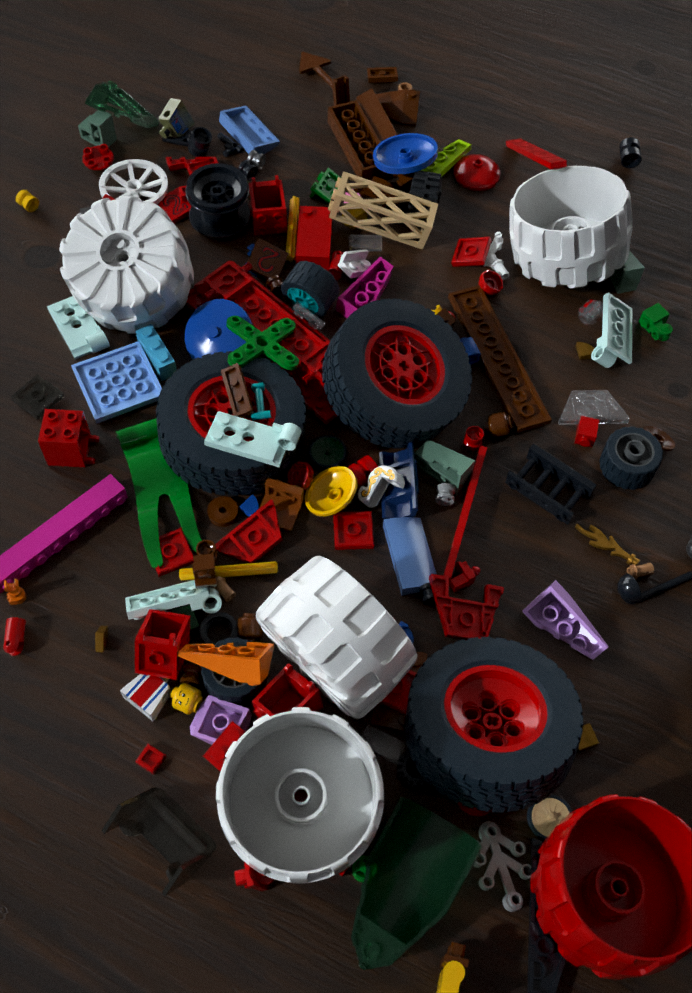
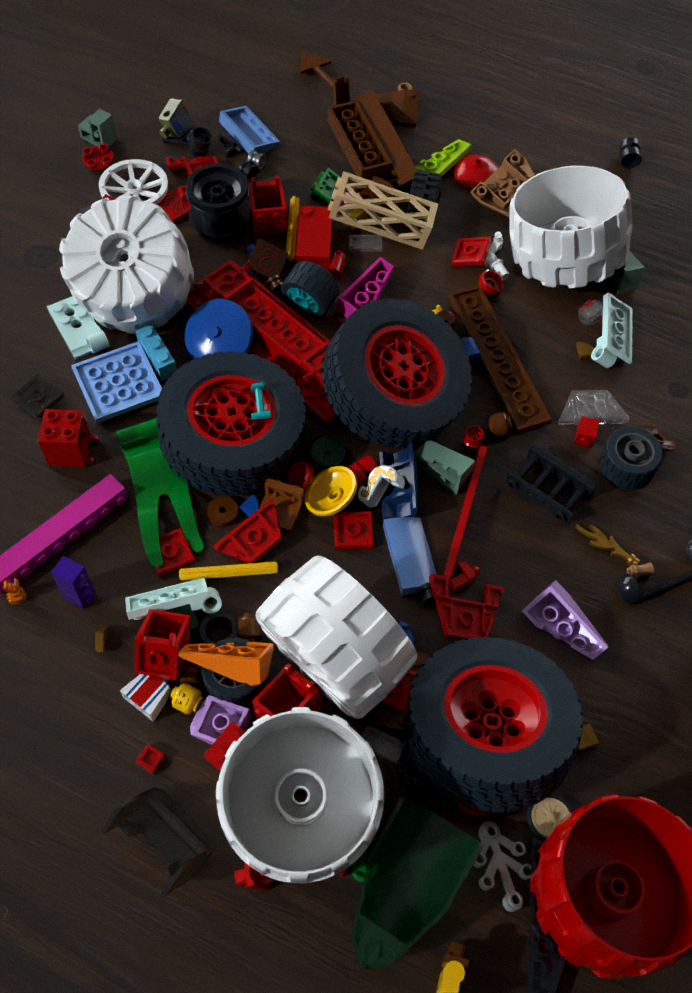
(14, 635): red piece -> none
(28, 201): yellow wheel -> none
(73, 582): none -> dark purple brick
(110, 93): clear green windscreen -> none
(204, 571): reddish brown arch -> none
(207, 547): reddish brown wheel -> none
(224, 589): medium nougat pin -> none
(237, 391): reddish brown plate -> none
(262, 343): green piece -> none
(267, 444): light aqua hinge -> none
(314, 320): clear plate -> none
(354, 262): white bracket -> none
(382, 74): reddish brown plate -> none
(405, 153): blue dish -> none
(445, 494): light grey wheel -> none
(503, 183): none -> medium nougat wedge
(536, 154): red tile -> none
(654, 322): green brick -> none

